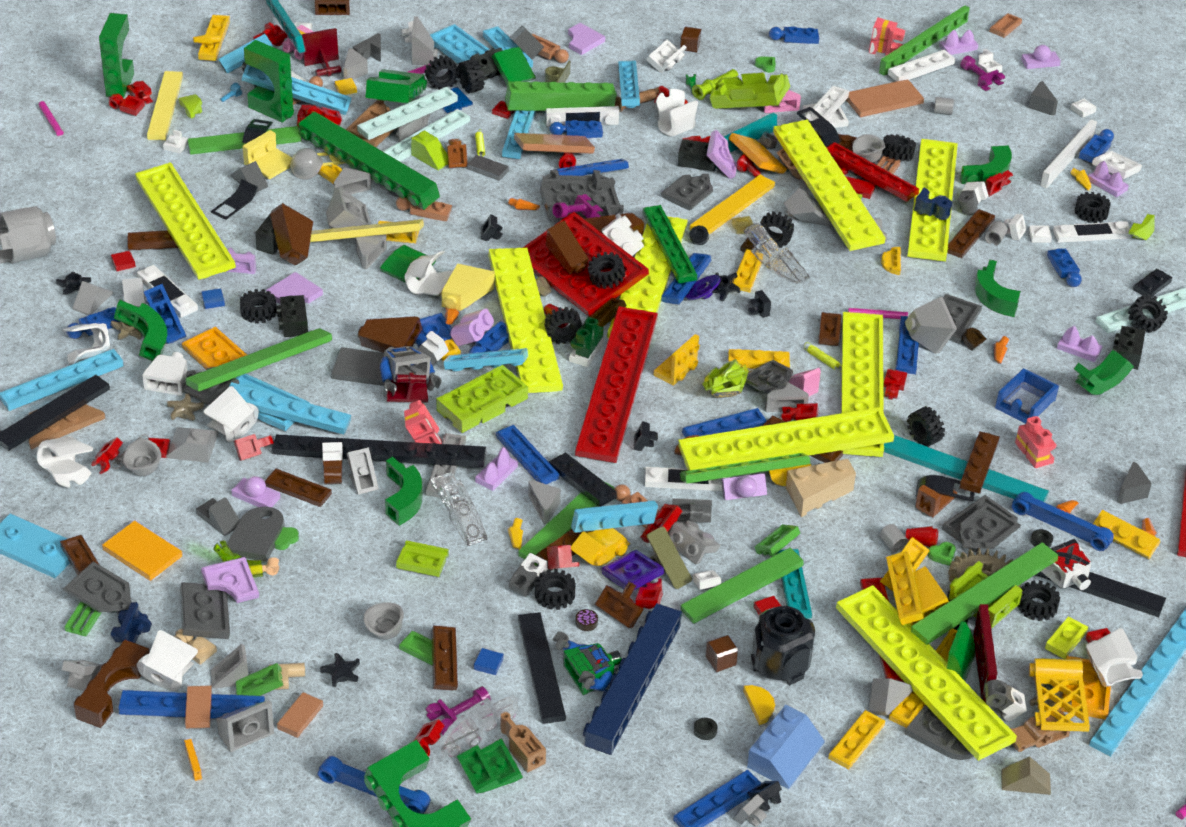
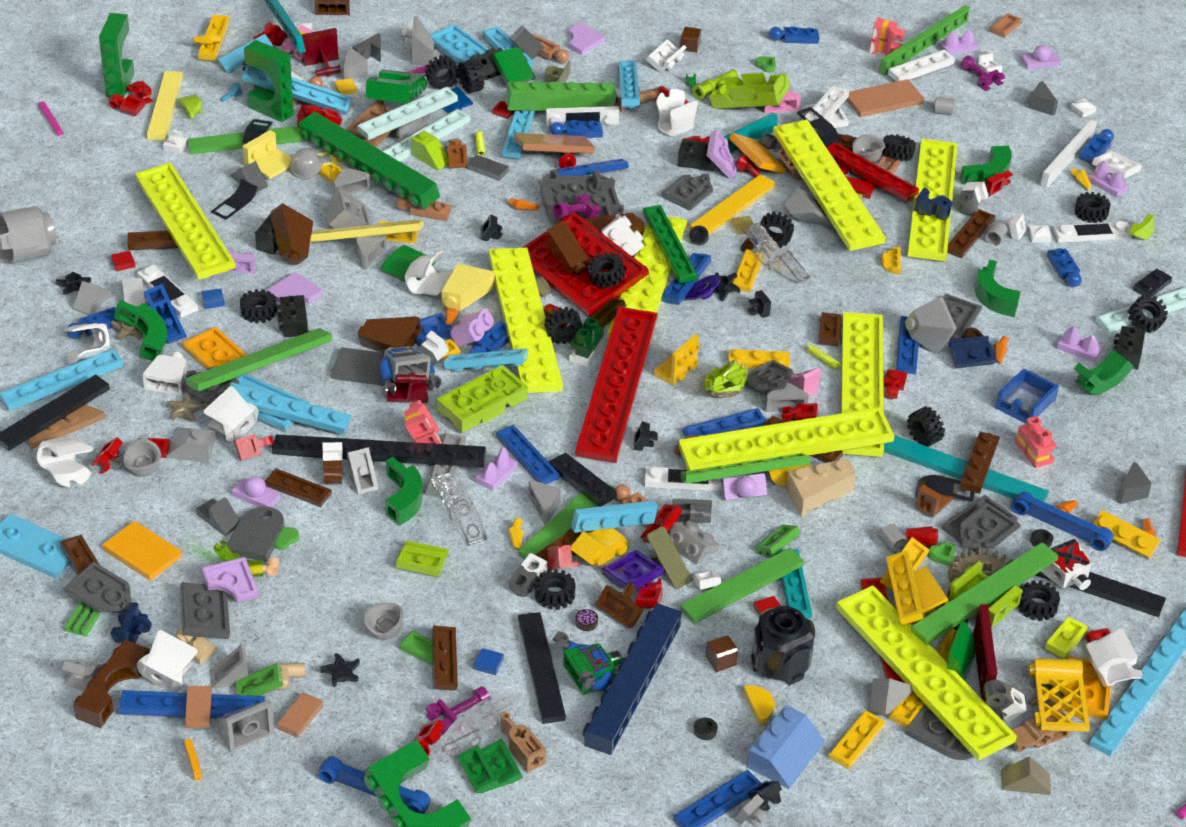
(886, 314): dark pink bar -> none
(972, 352): none -> dark blue plate

